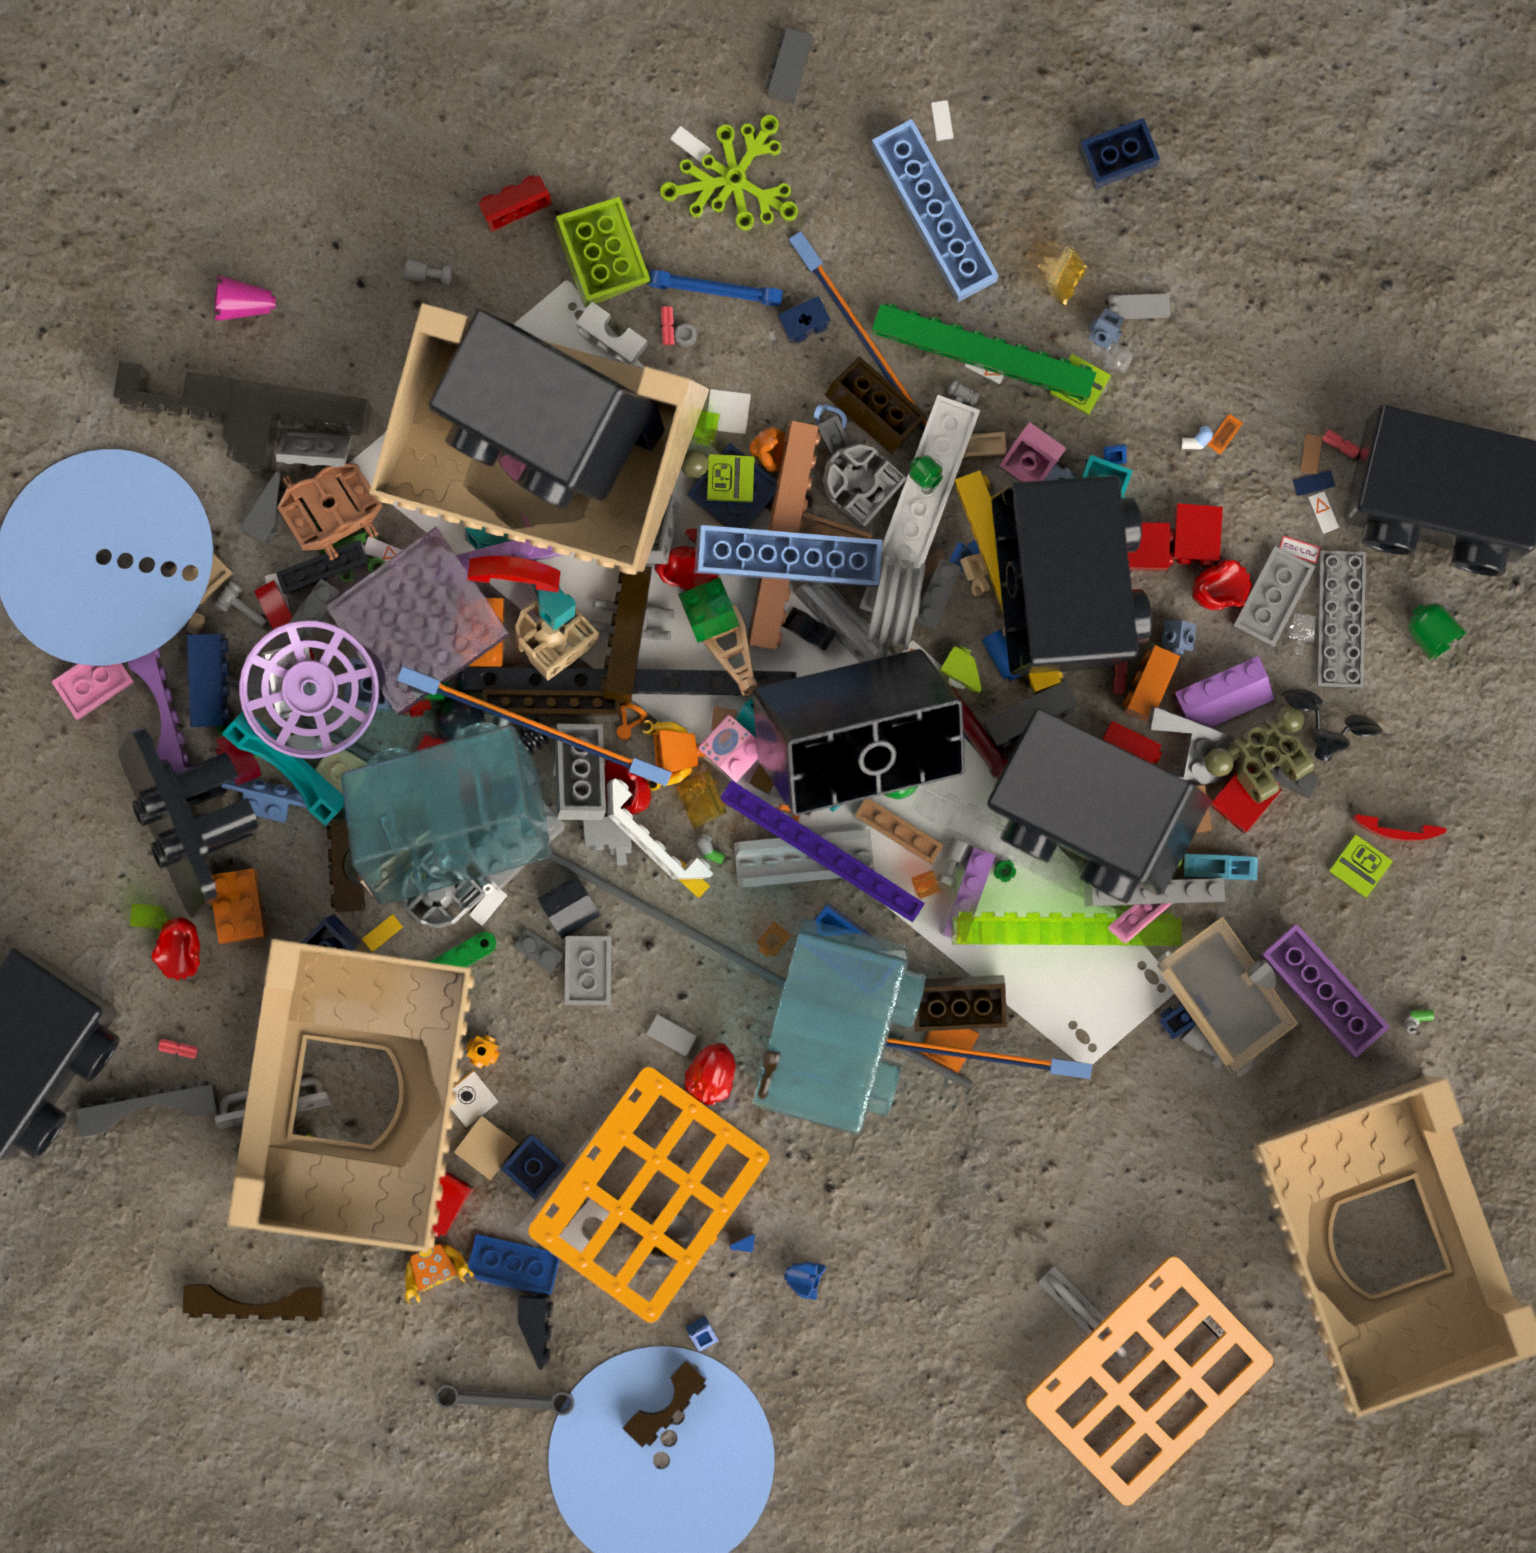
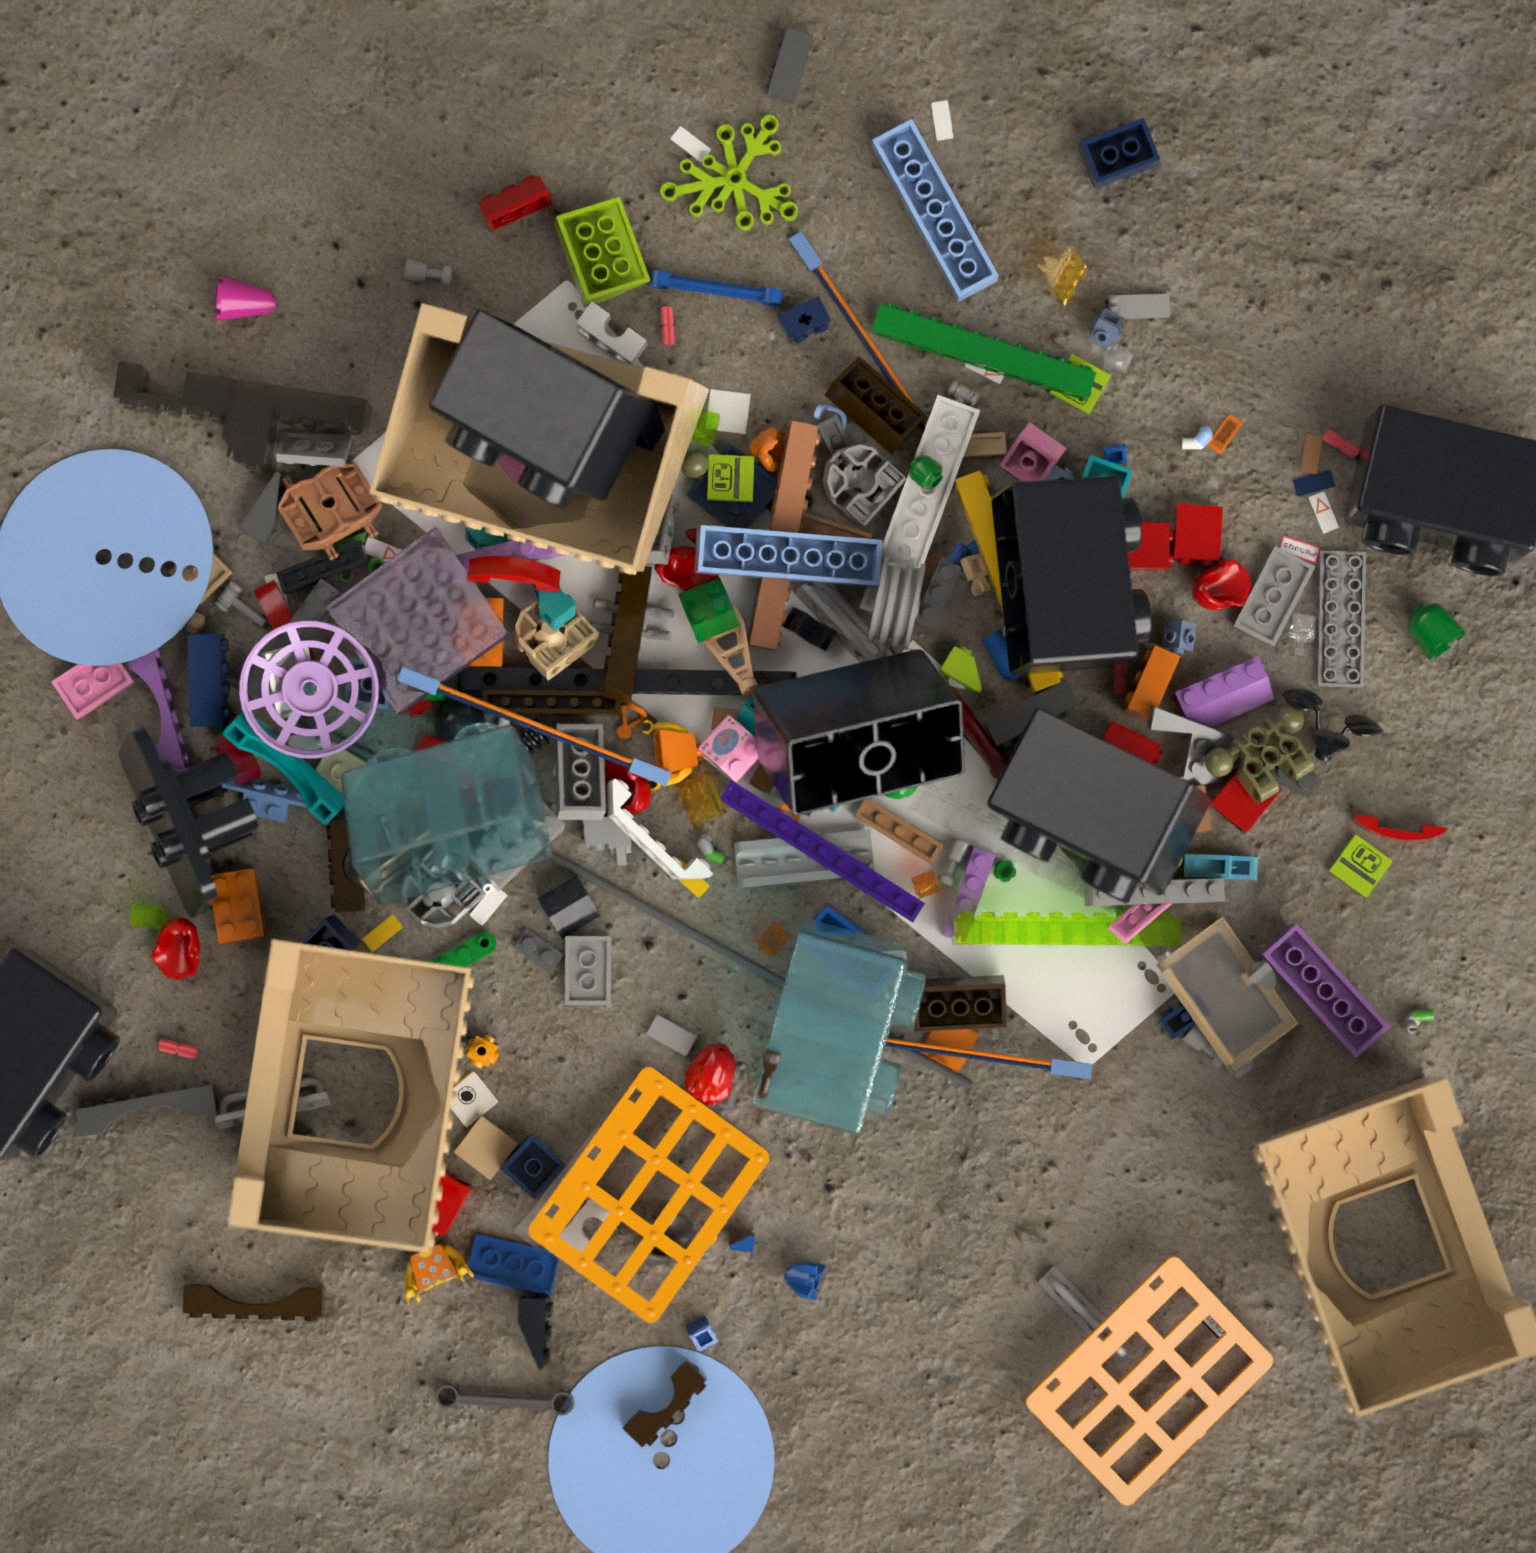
(685, 335): light grey tile -> none

